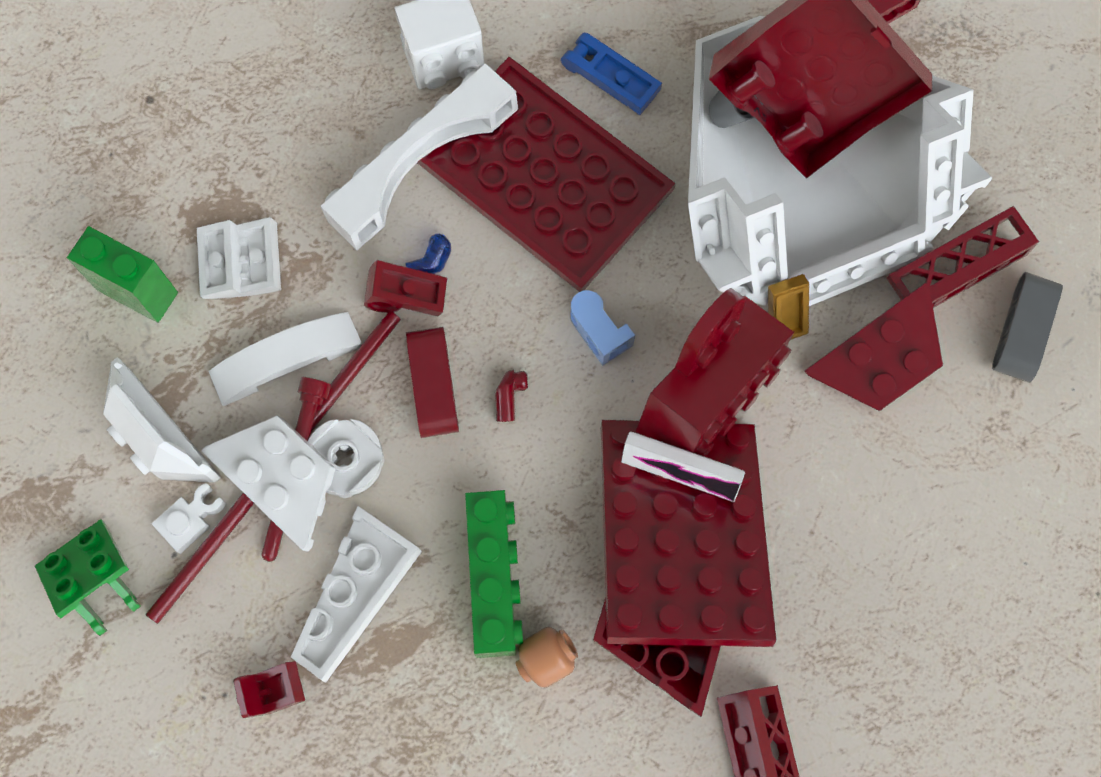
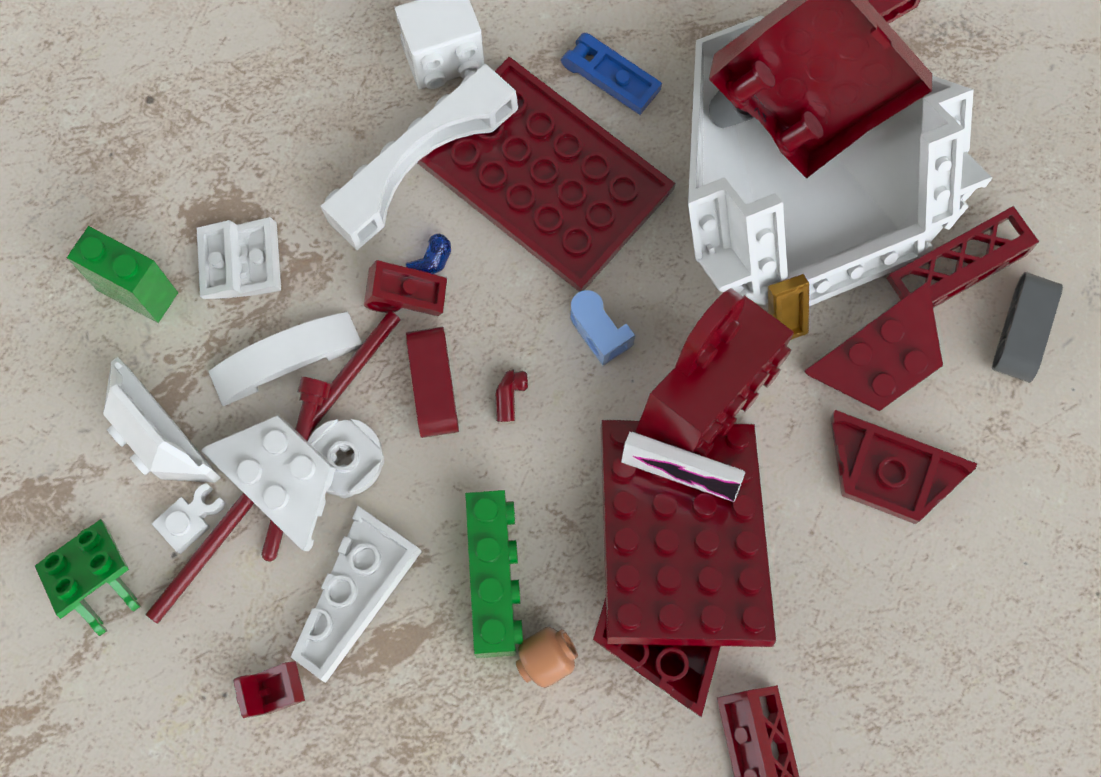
(892, 469): none -> dark red wing

